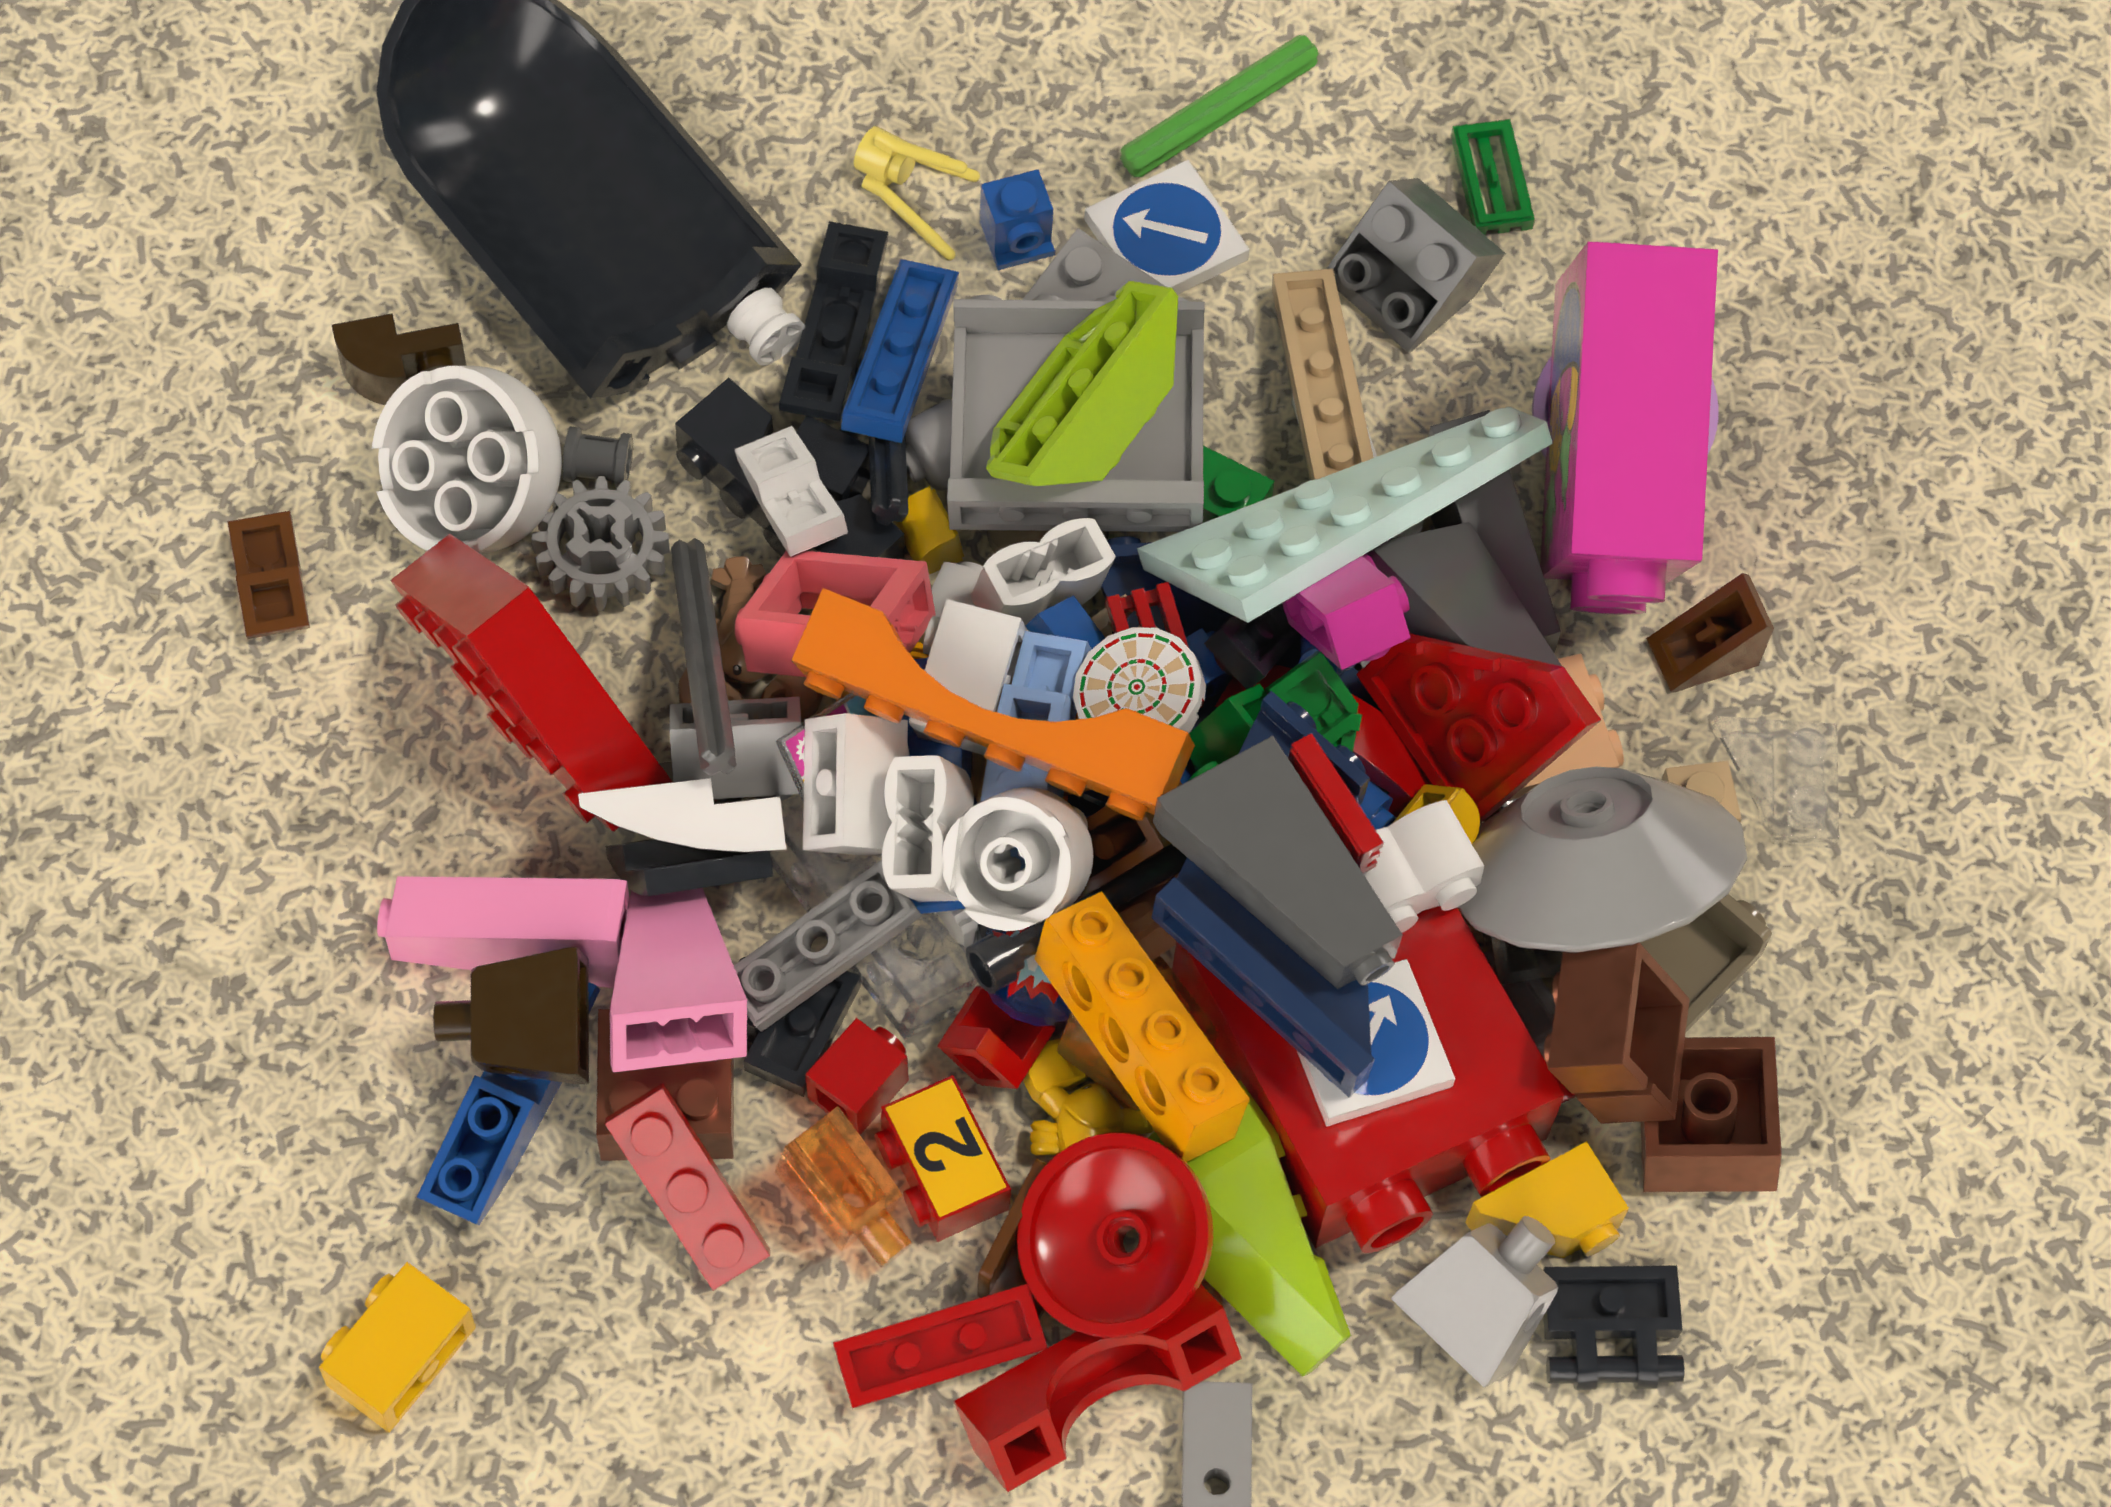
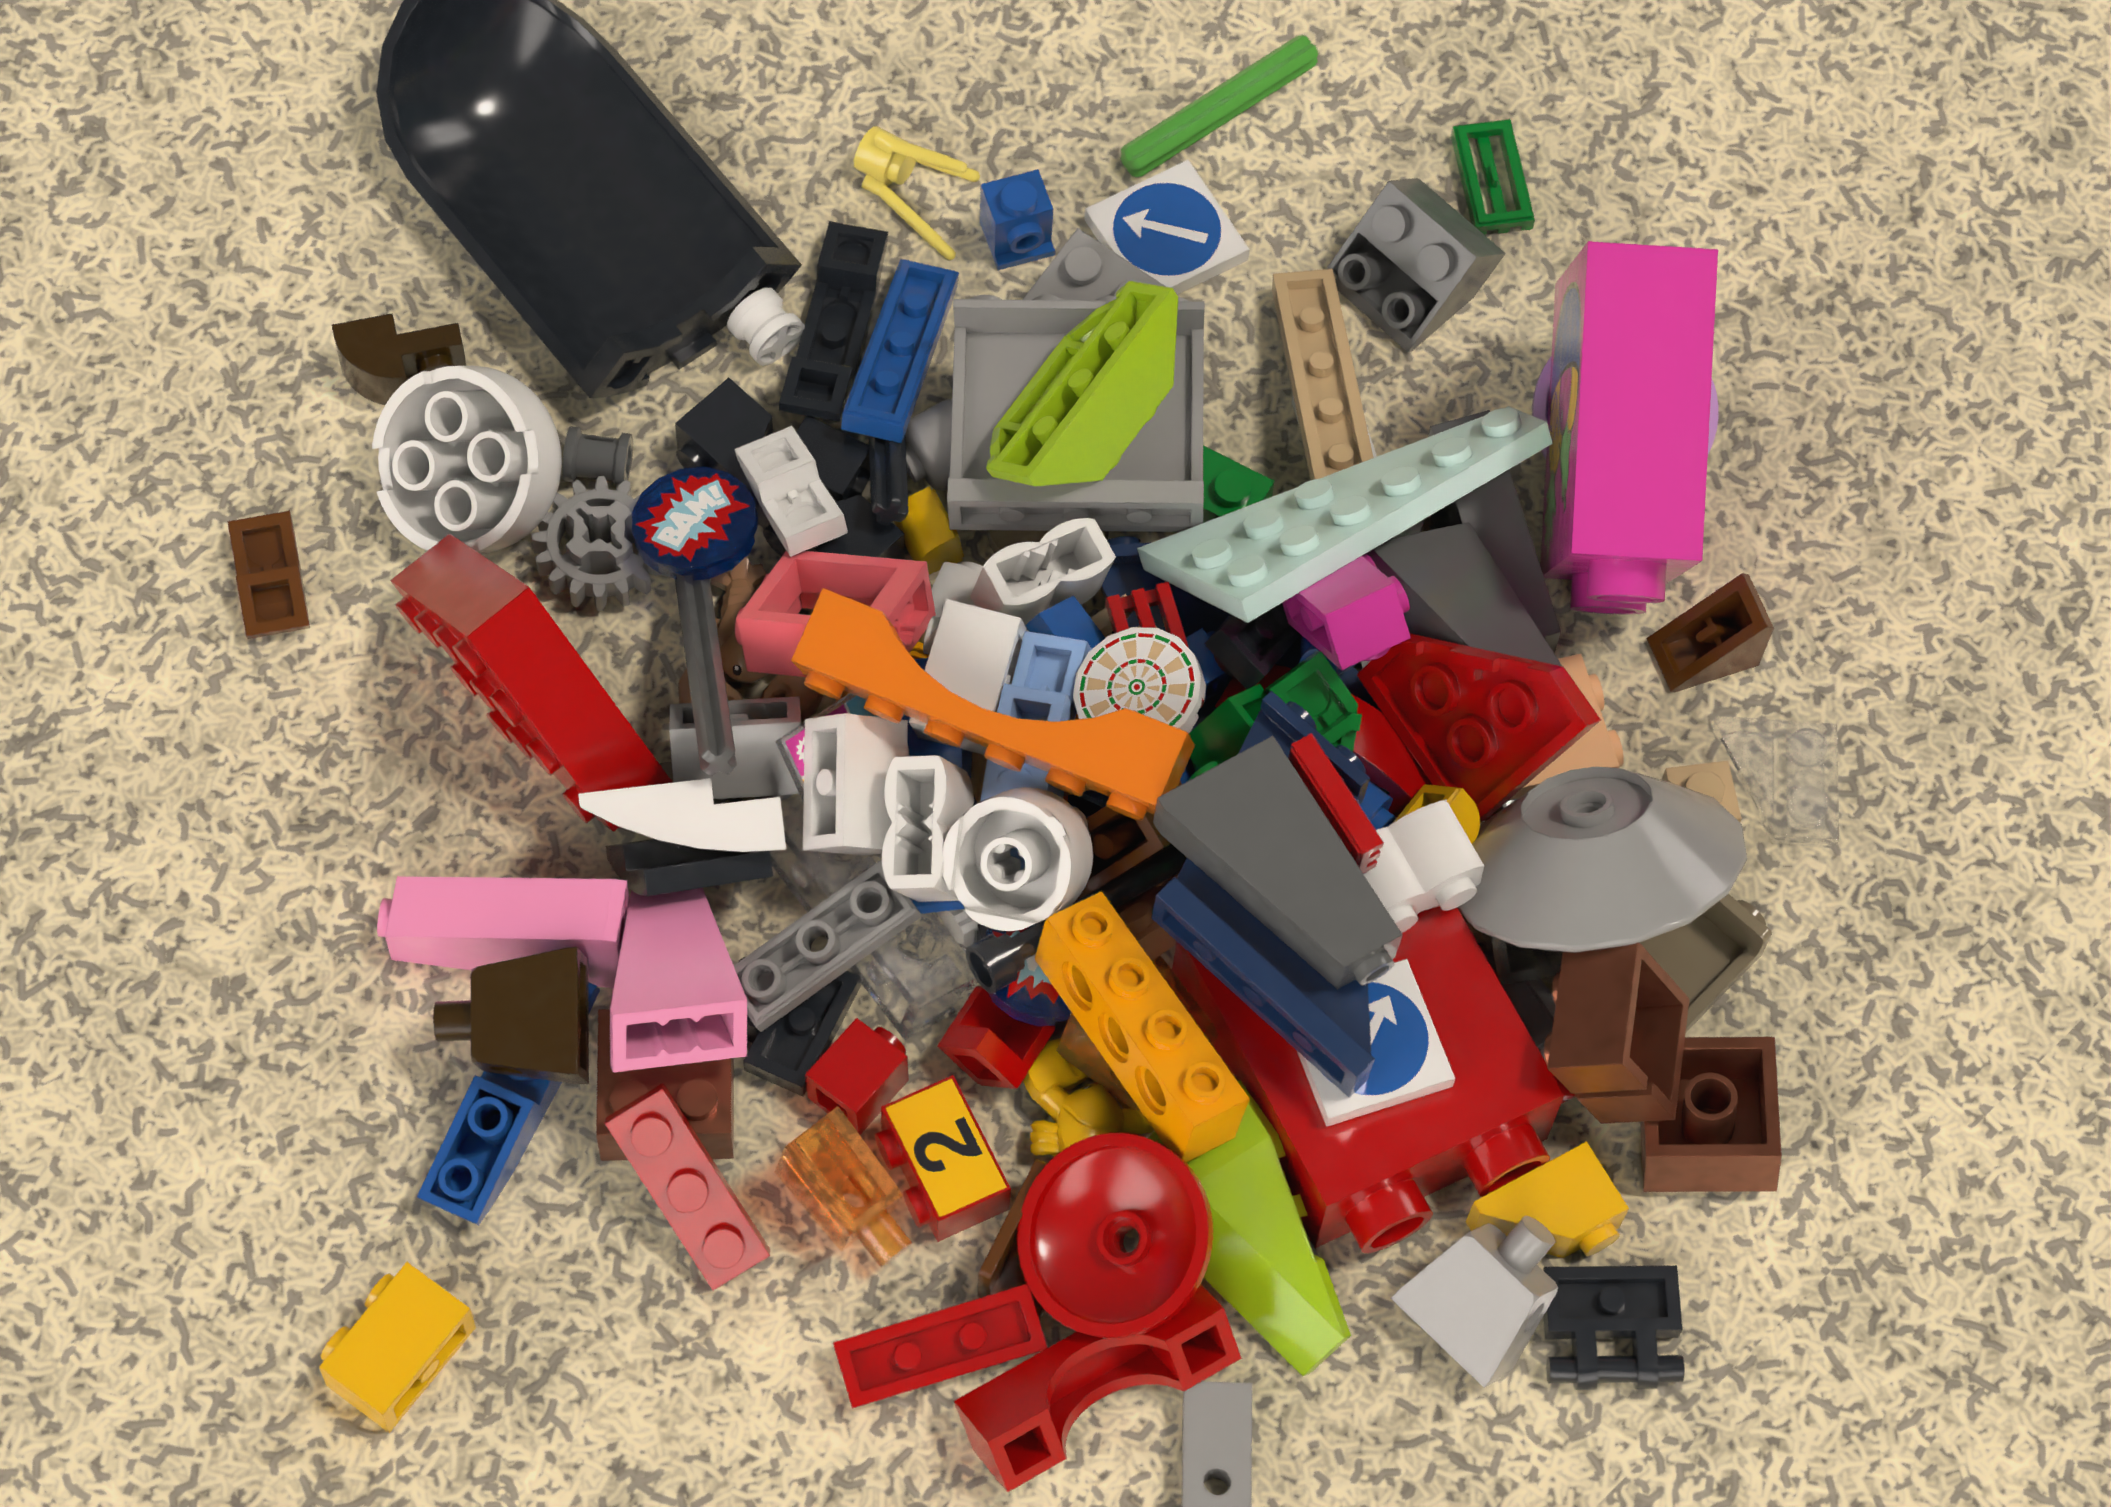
(694, 523): none -> tile

